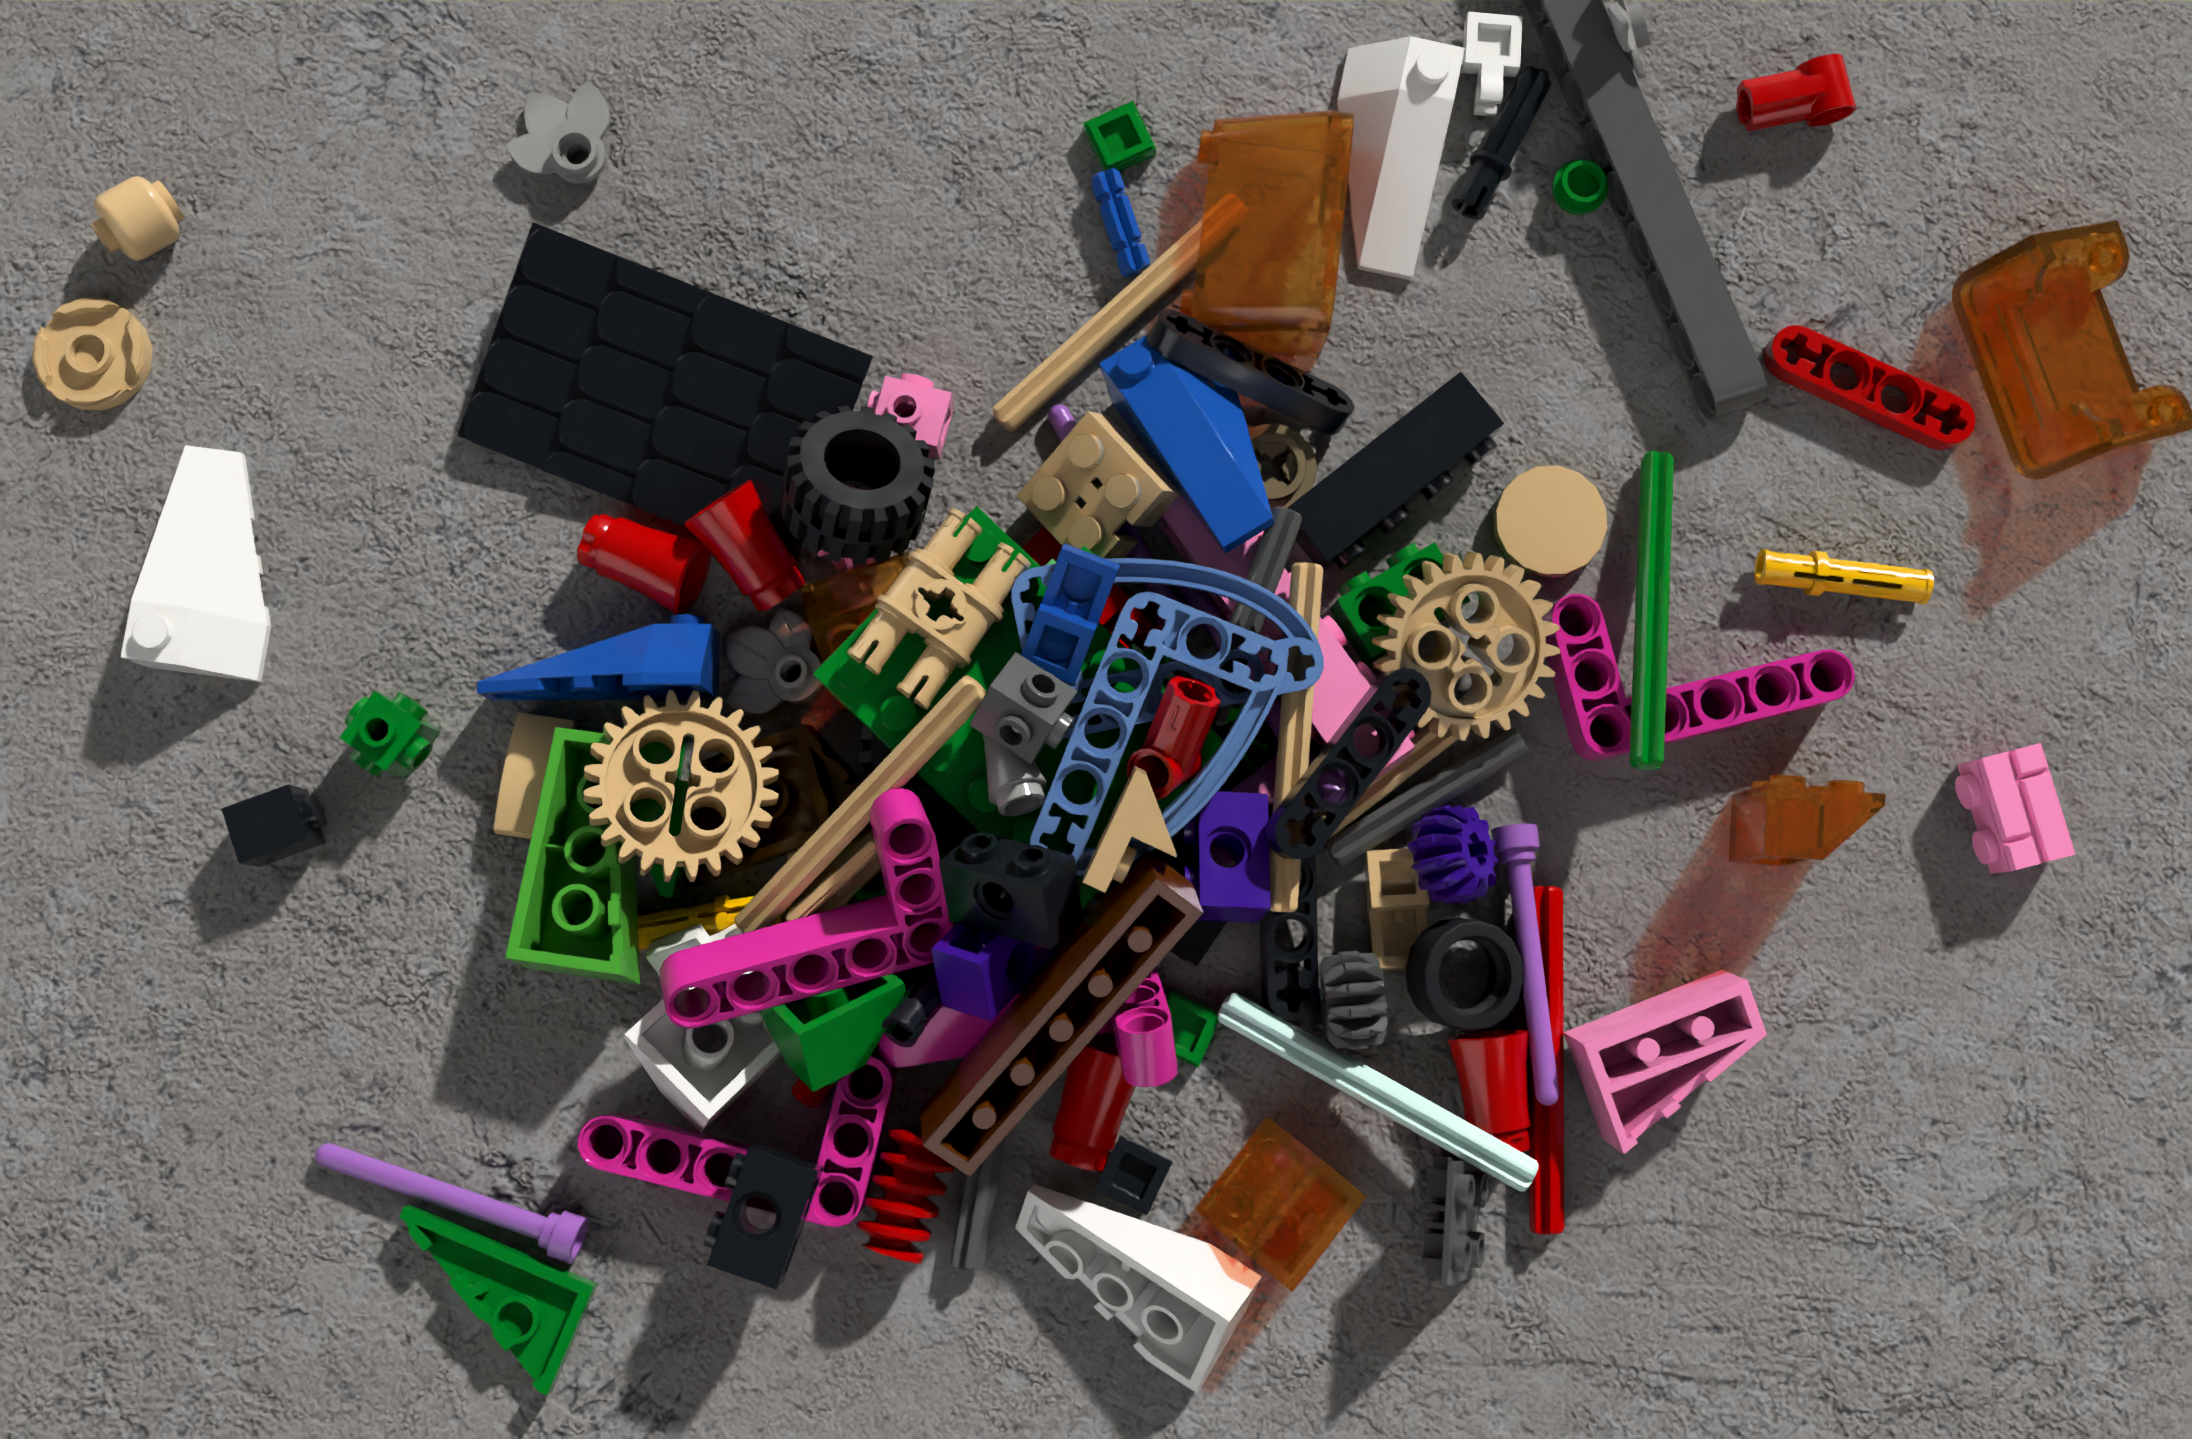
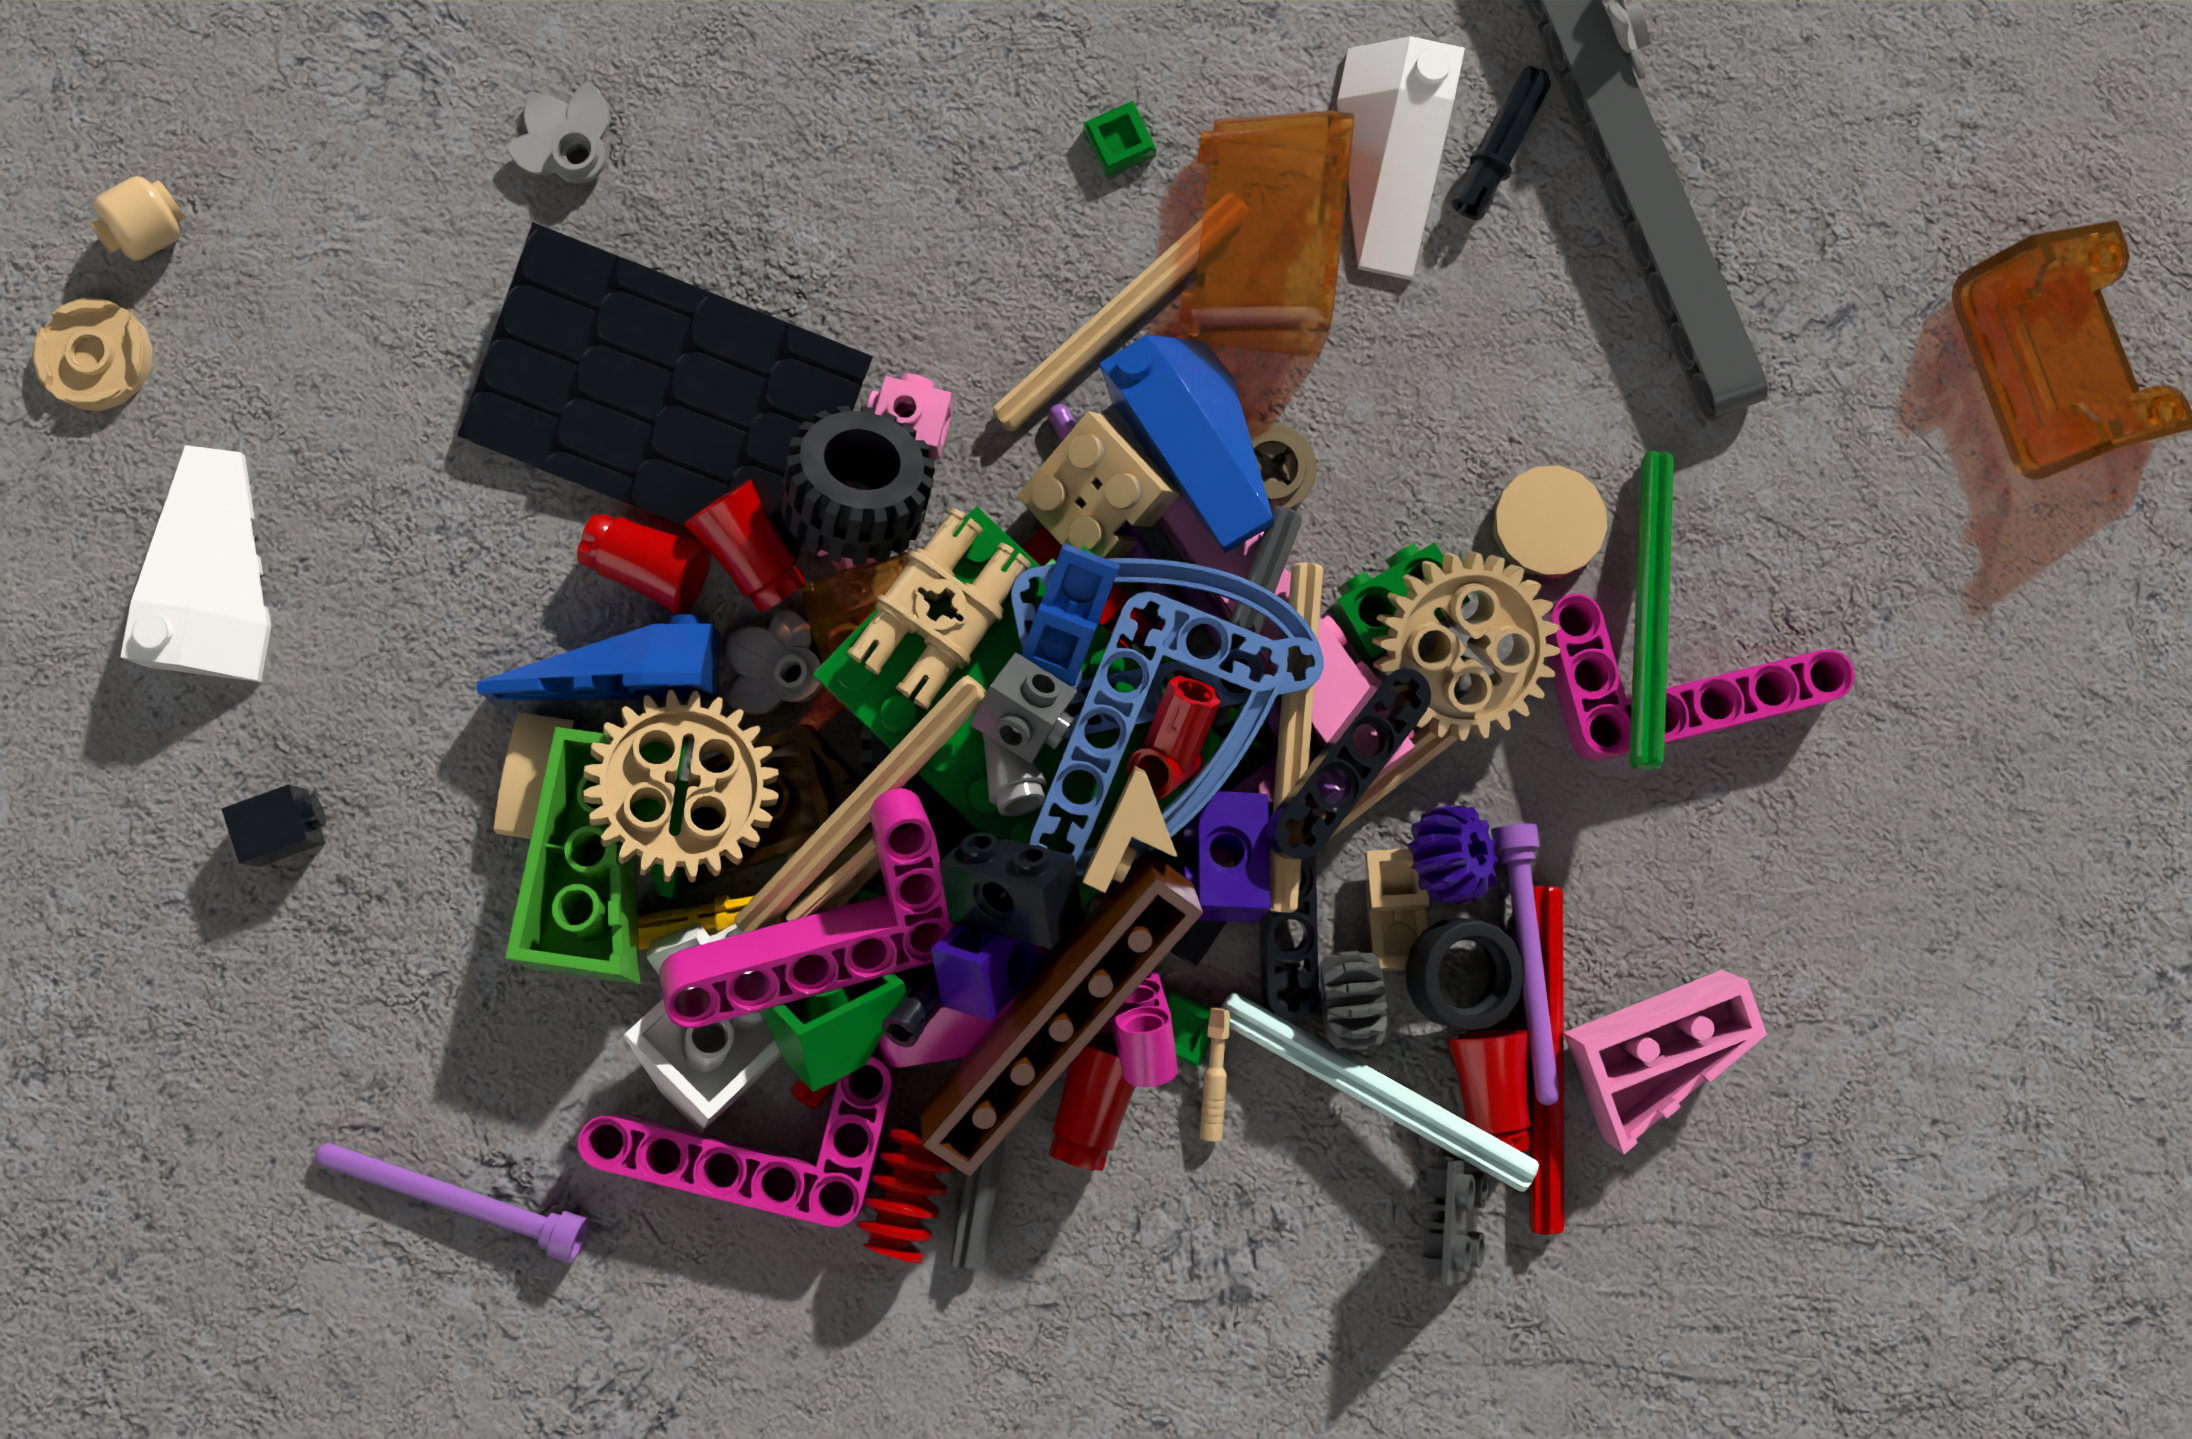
(407, 739): green brick -> none
(523, 1299): green wing -> none
(757, 1252): black brick -> none
(1120, 222): blue axle -> none
(1133, 1174): black plate -> none
(1160, 1284): white wedge -> none
(1215, 1077): none -> tan piece
(1250, 371): black beam -> none
(1280, 1203): clear orange slope -> none
(1394, 471): black brick -> none
(1426, 796): dark grey axle -> none
(1492, 52): white plate -> none
(1580, 187): green plate -> none
(1796, 824): clear orange slope -> none
(1810, 93): red piece -> none
(1820, 573): yellow pin -> none
(1871, 379): red beam -> none
(2014, 810): bright pink brick -> none

